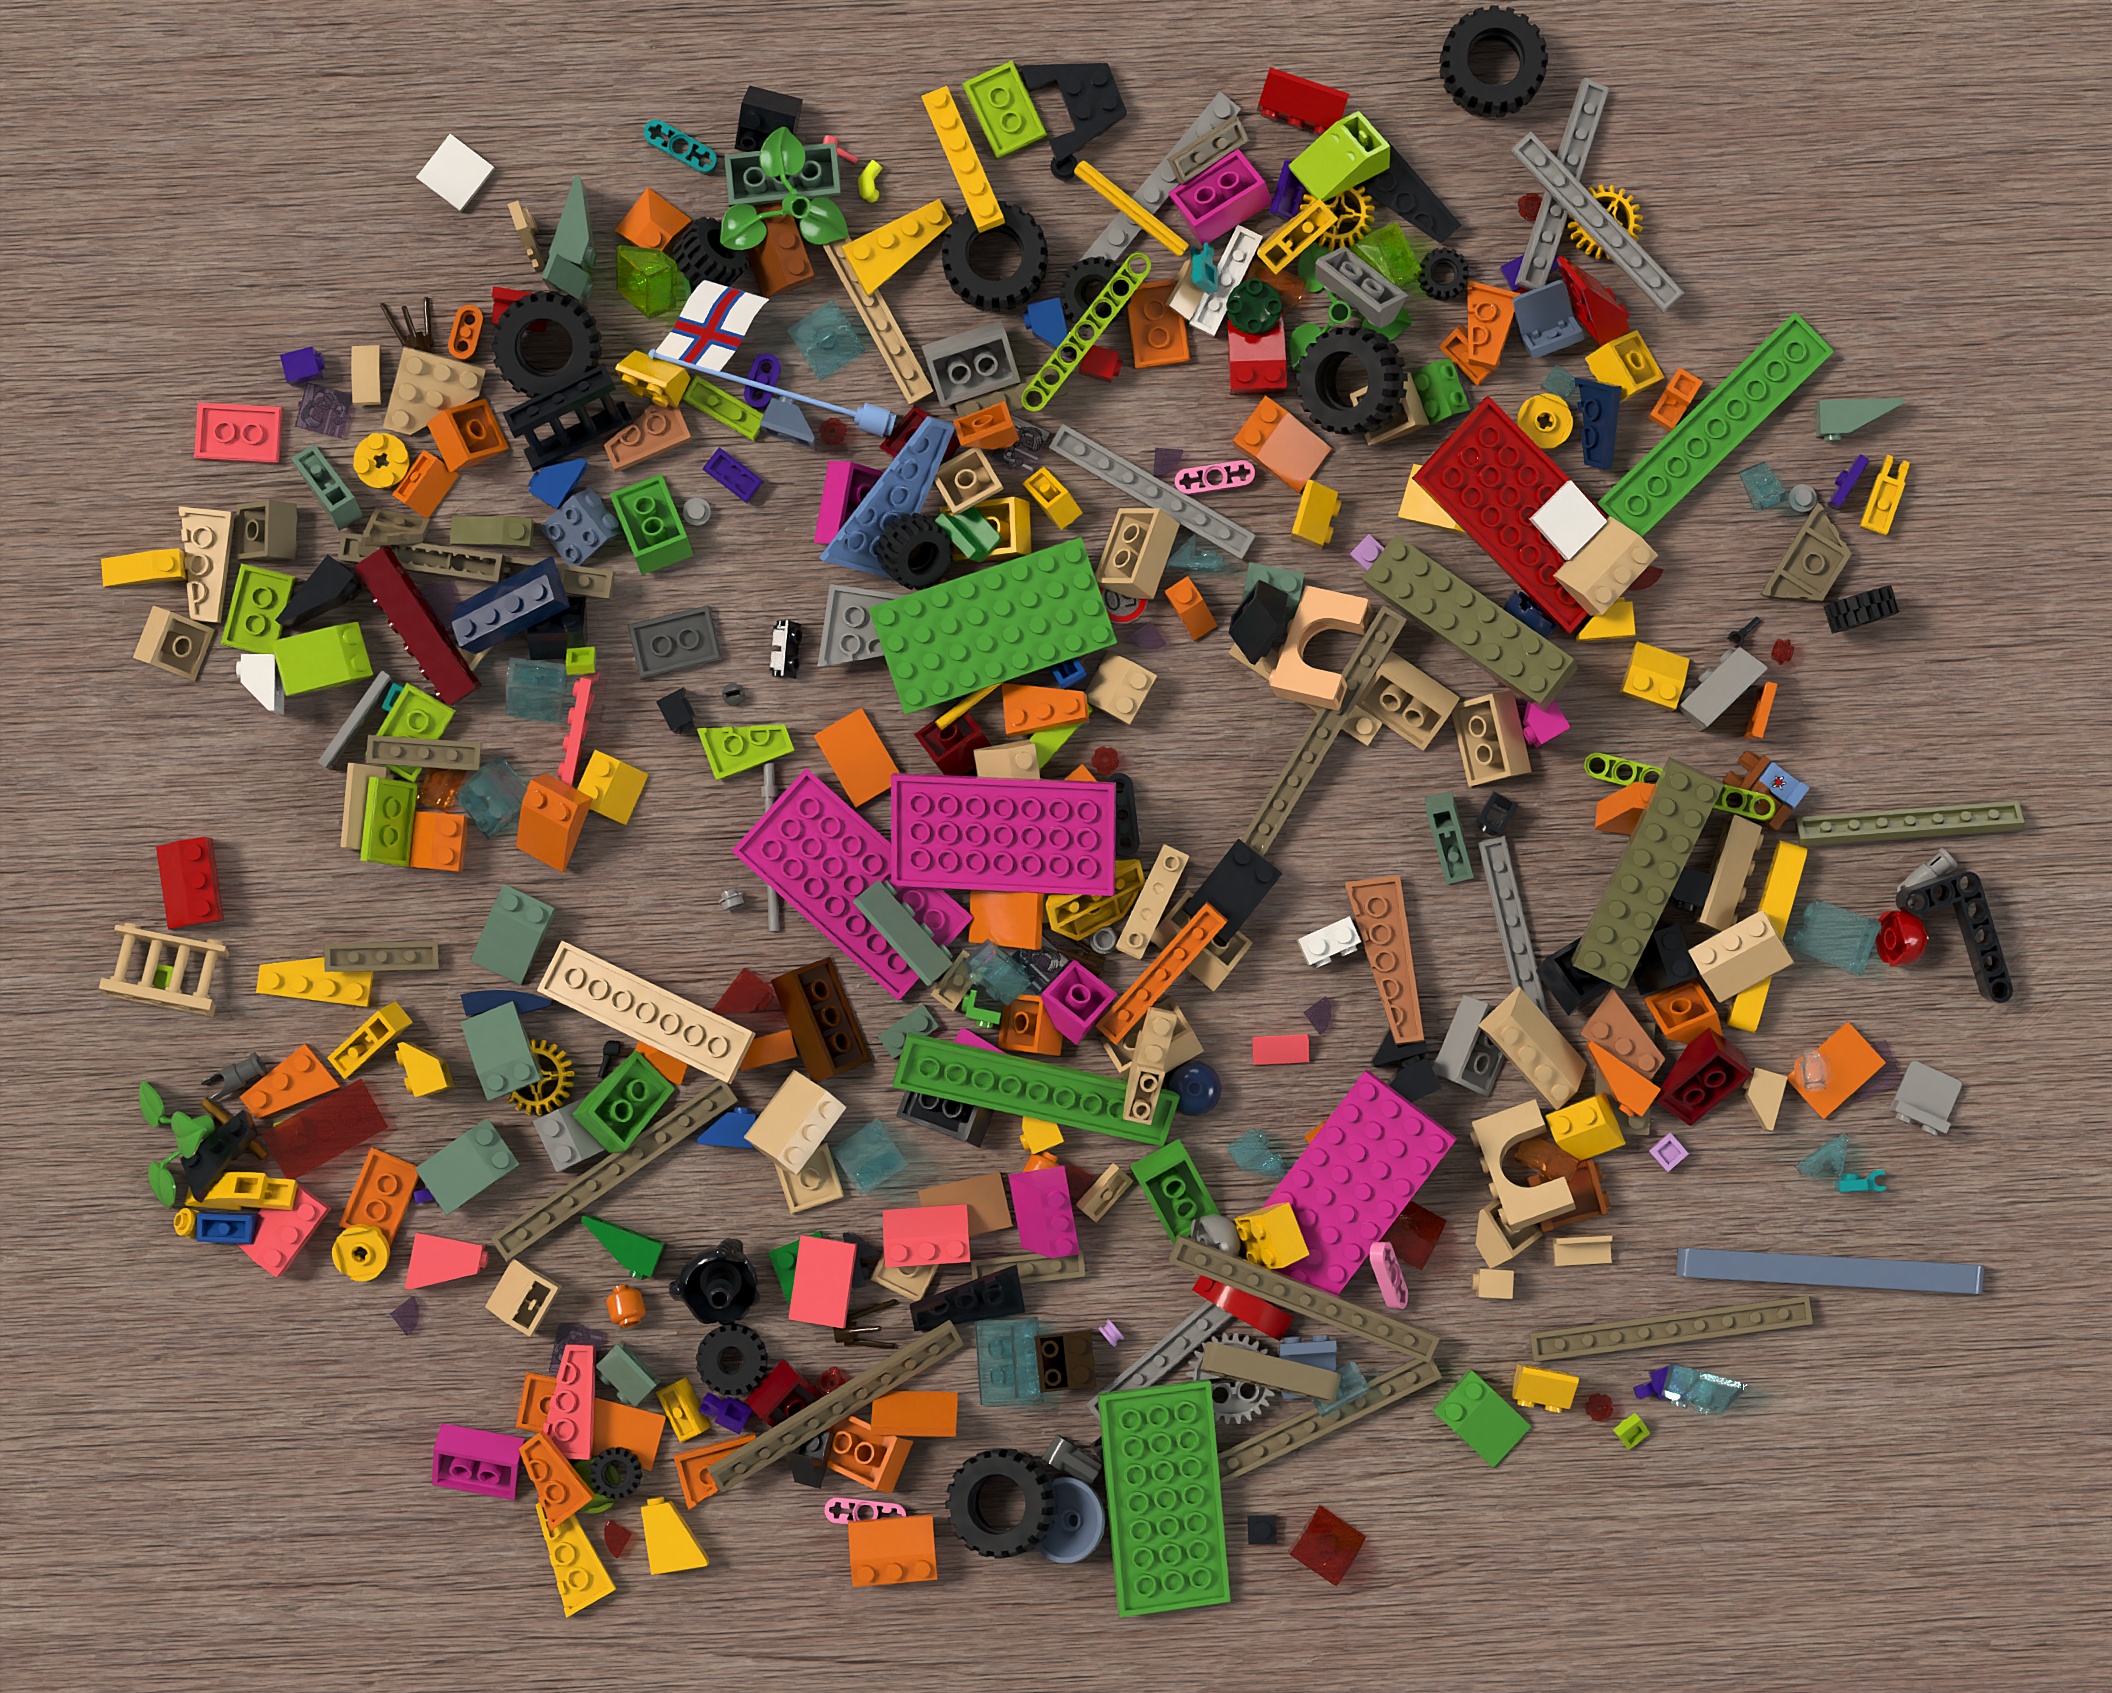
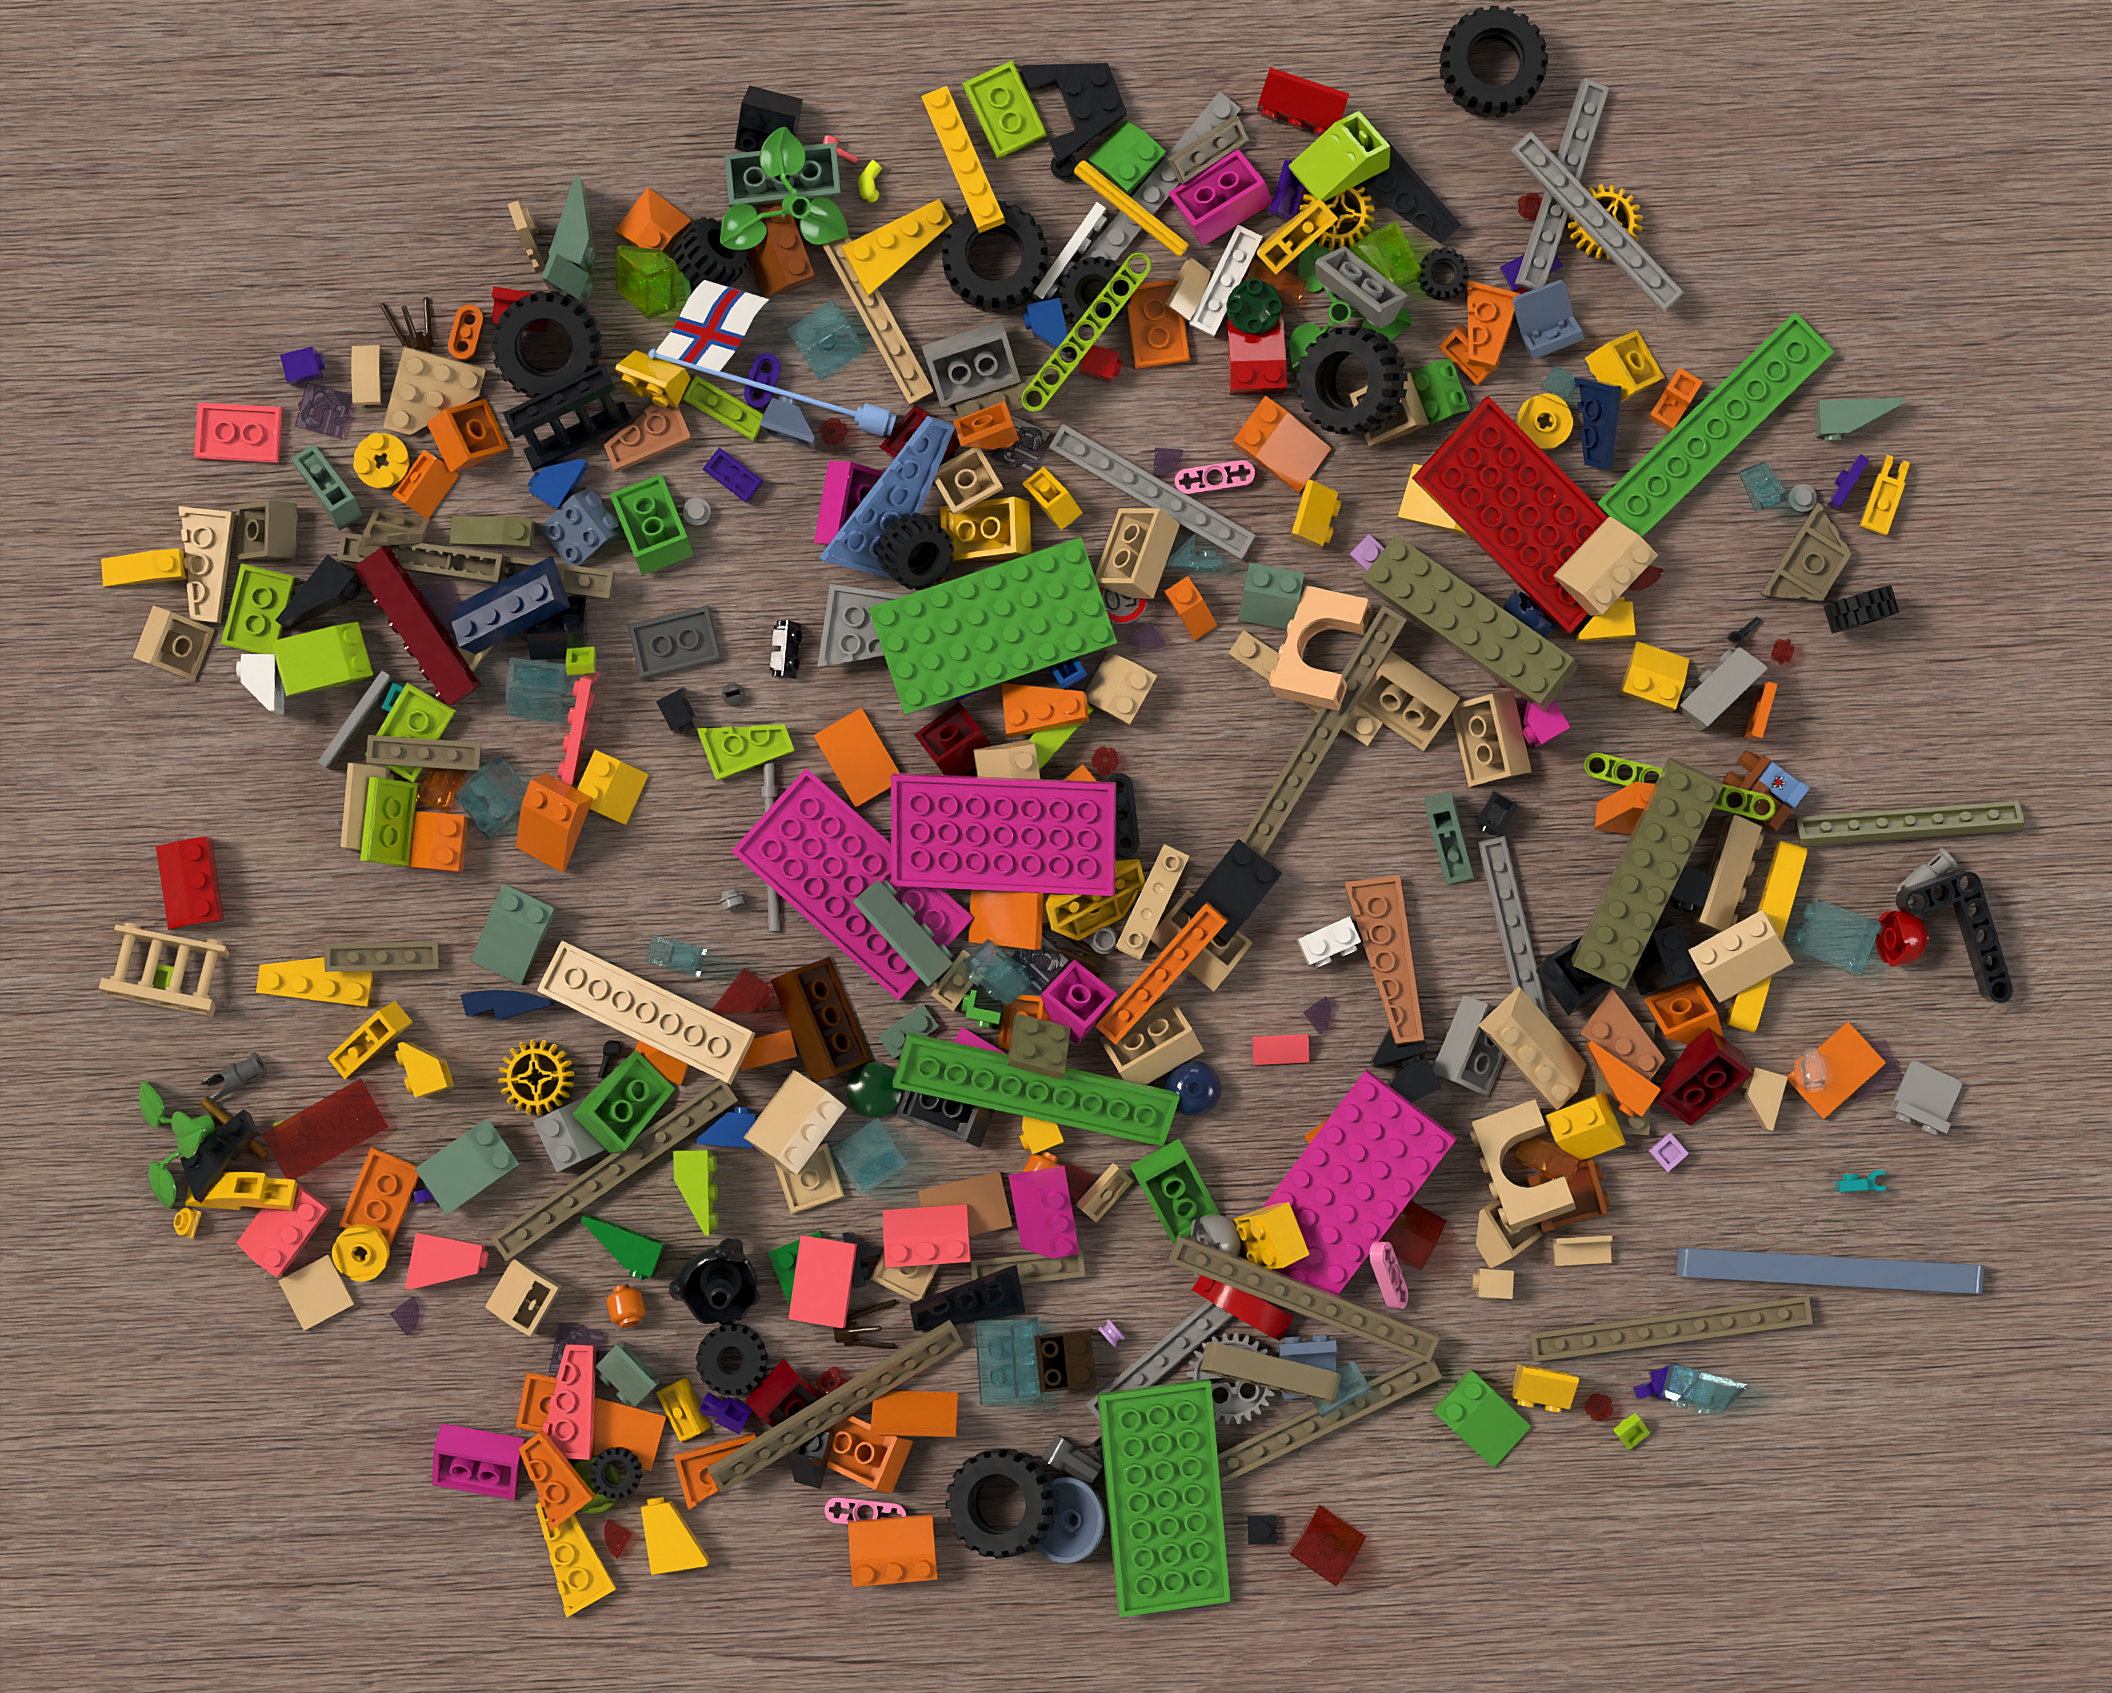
(226, 1227): blue slope -> none
(291, 1082): orange wing -> none
(316, 1292): none -> tan tile
(455, 173): white tile -> none
(501, 1051): sand green slope -> none
(659, 144): teal beam -> none
(676, 955): none -> clear light blue slope
(694, 1179): none -> lime slope
(872, 1090): none -> dark green dish
(964, 706): yellow bar -> none
(970, 533): green panel -> none
(1038, 1046): none -> olive plate
(1078, 244): none -> white plate
(1127, 157): none -> bright green slope
(1148, 1064): tan slope -> none
(1204, 271): teal plate -> none
(1252, 1154): clear light blue slope -> none
(1259, 620): black slope -> none
(1568, 520): white tile -> none
(1594, 304): red slope -> none
(1832, 1153): clear light blue slope -> none

